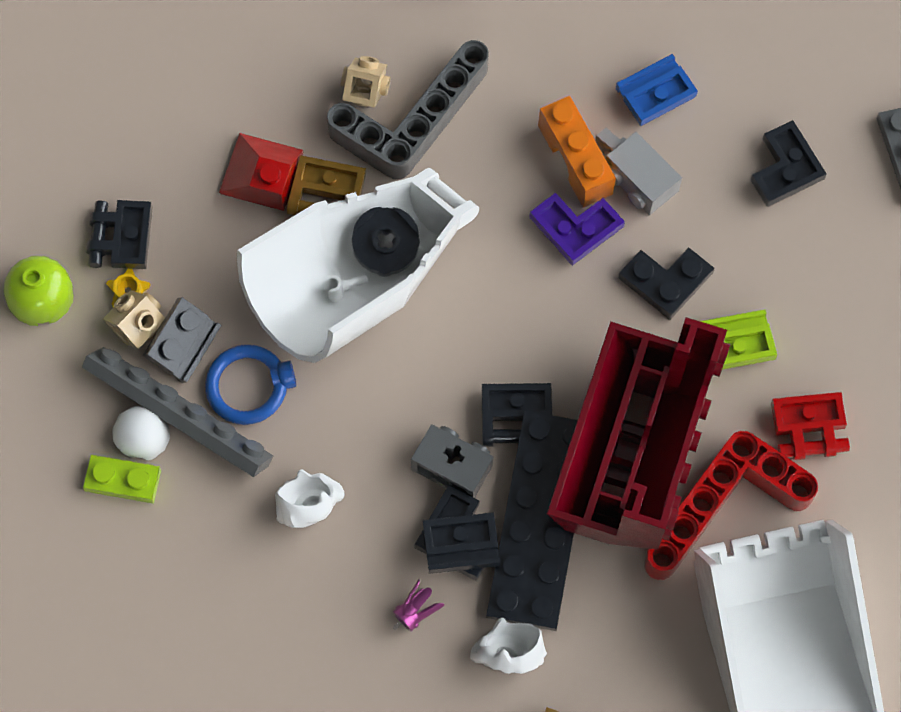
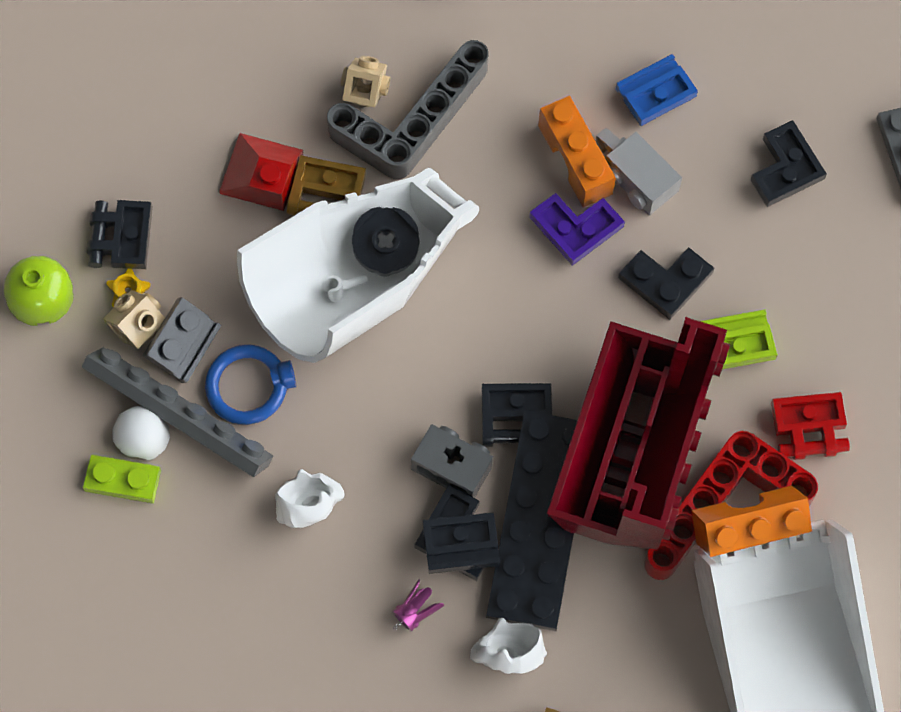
(729, 529): none -> orange arch

